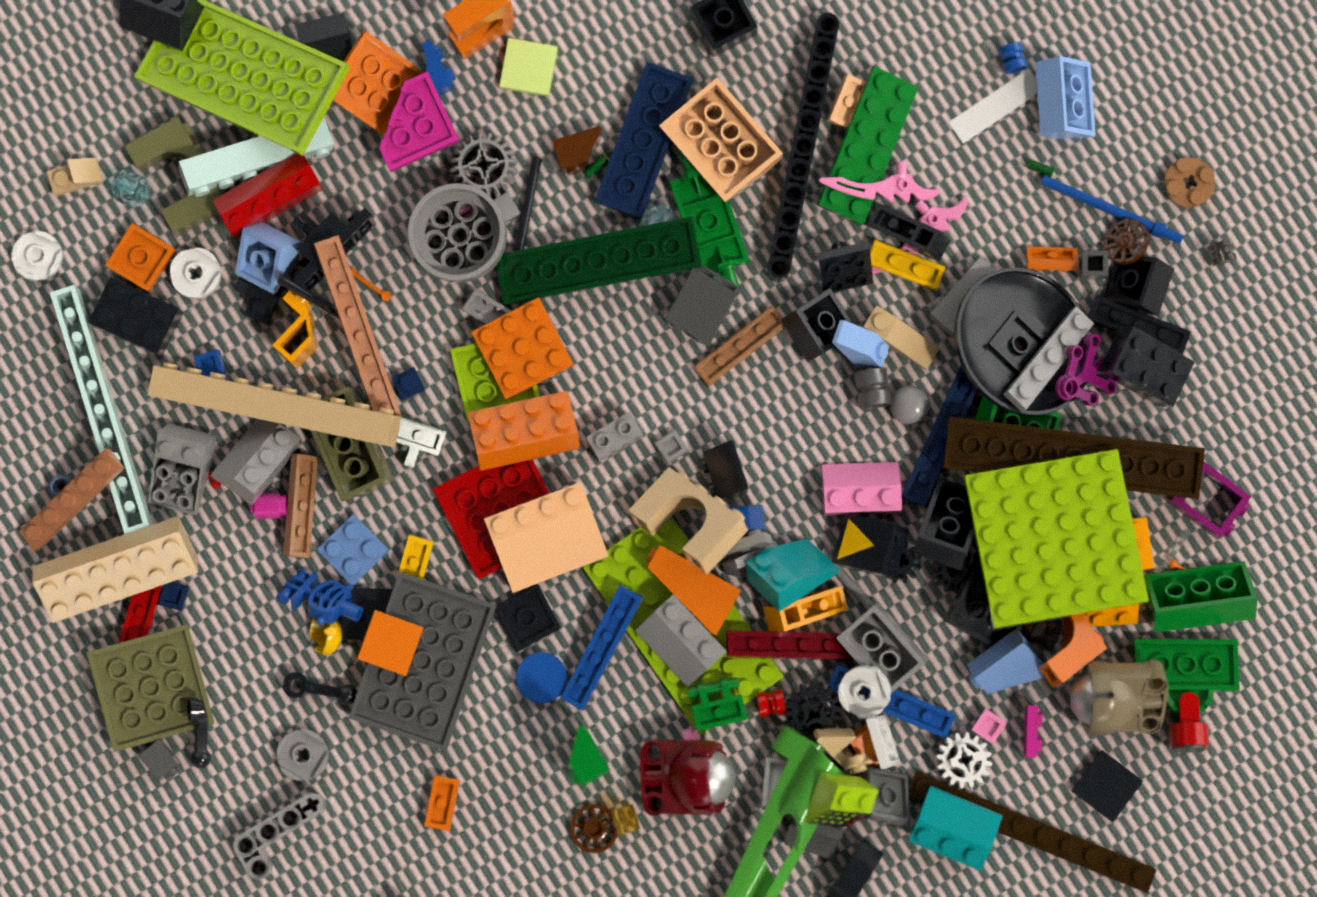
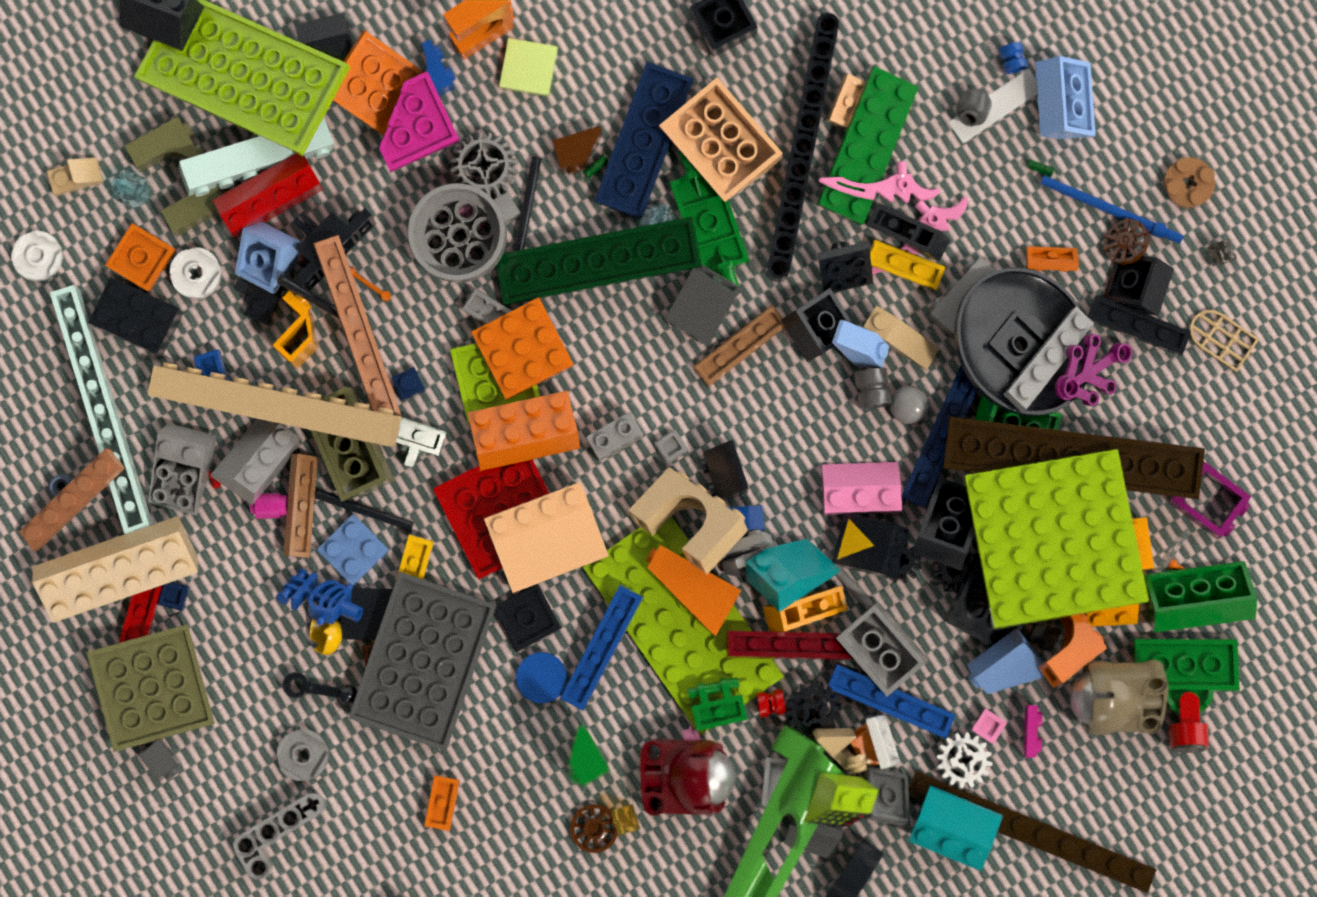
(195, 712): black piece -> none
(364, 510): none -> black bar
(390, 643): orange tile -> none
(680, 640): light grey slope -> none
(870, 678): white plate -> none
(973, 107): none -> dark grey head
(1094, 264): dark grey brick -> none
(1107, 786): black tile -> none
(1146, 366): black brick -> none
(1226, 350): none -> tan window

